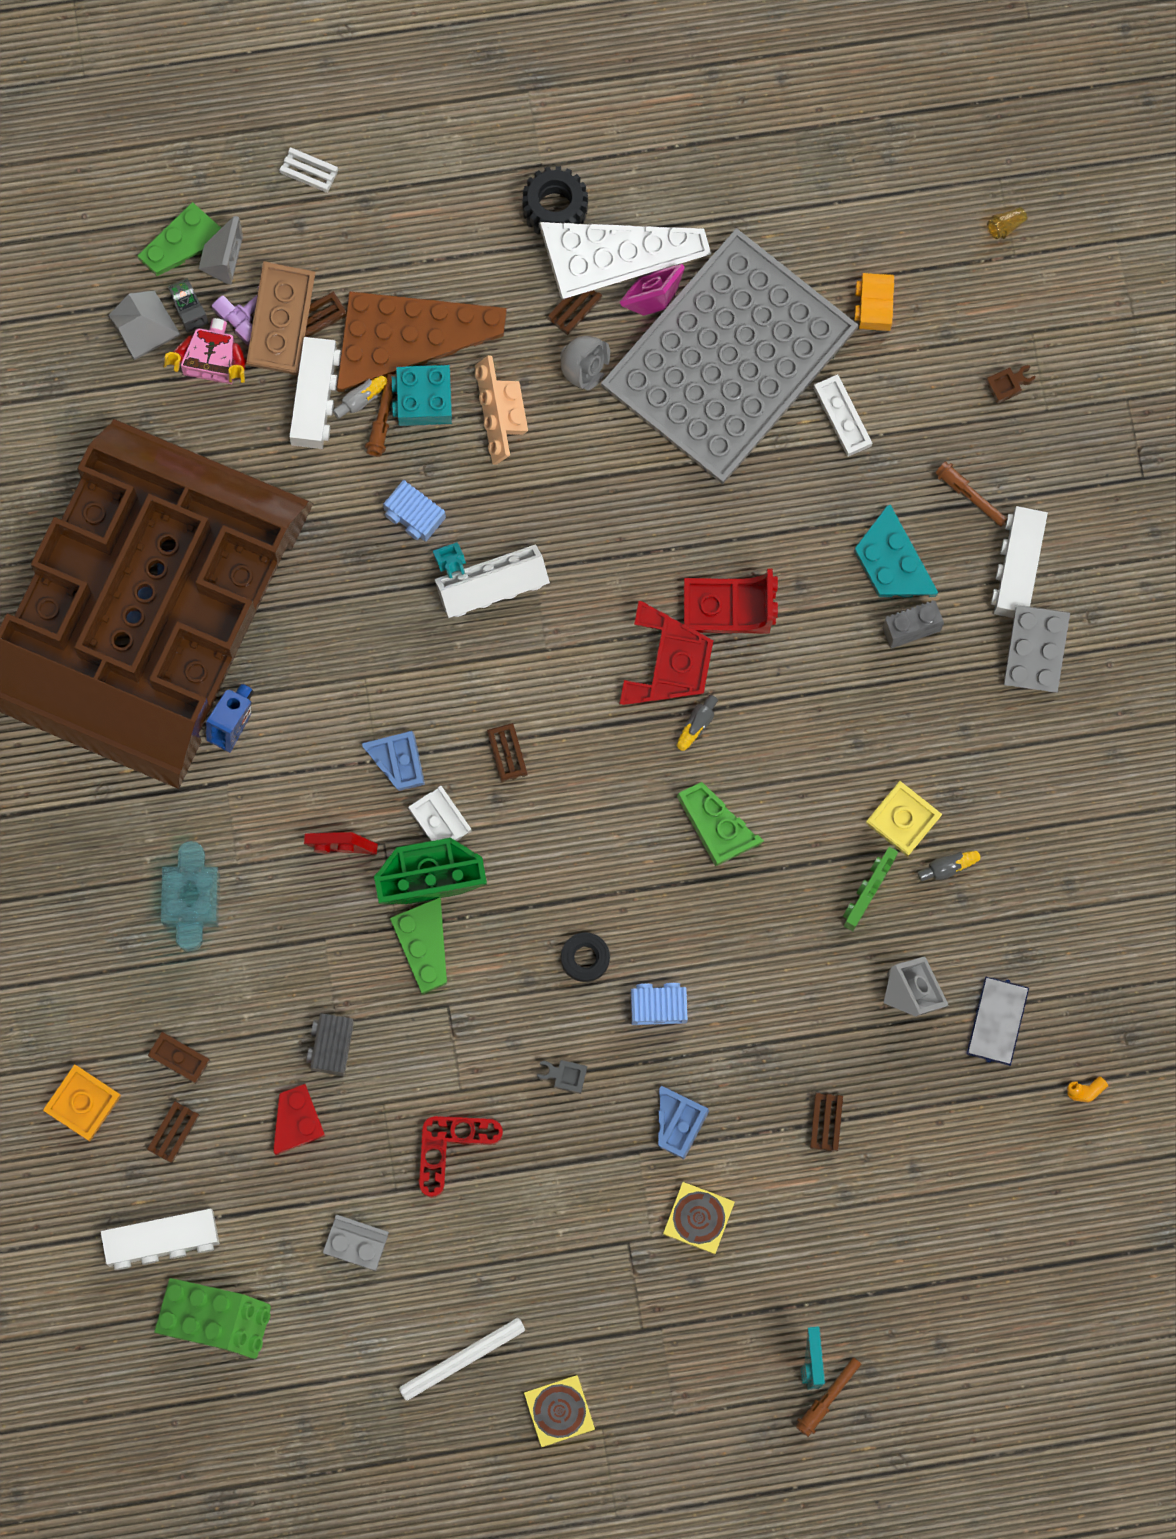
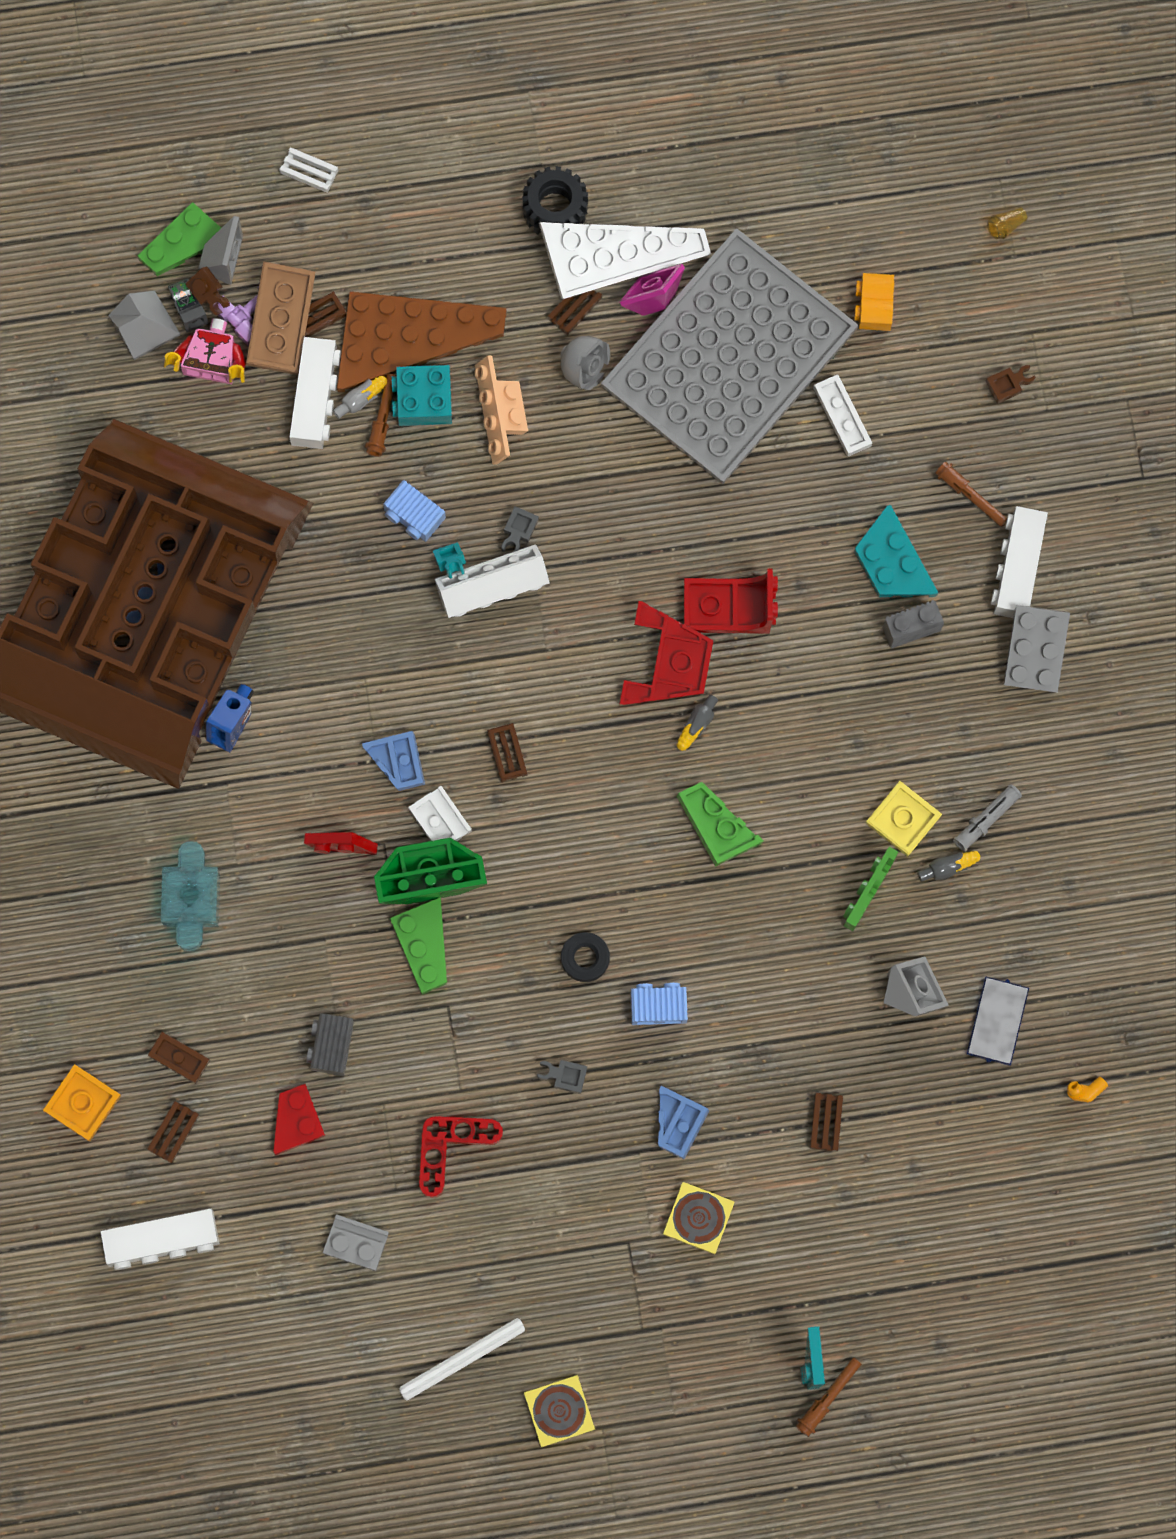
(205, 289): none -> reddish brown plate
(213, 1317): bright green bracket -> none
(519, 527): none -> dark grey plate
(979, 825): none -> light grey pin

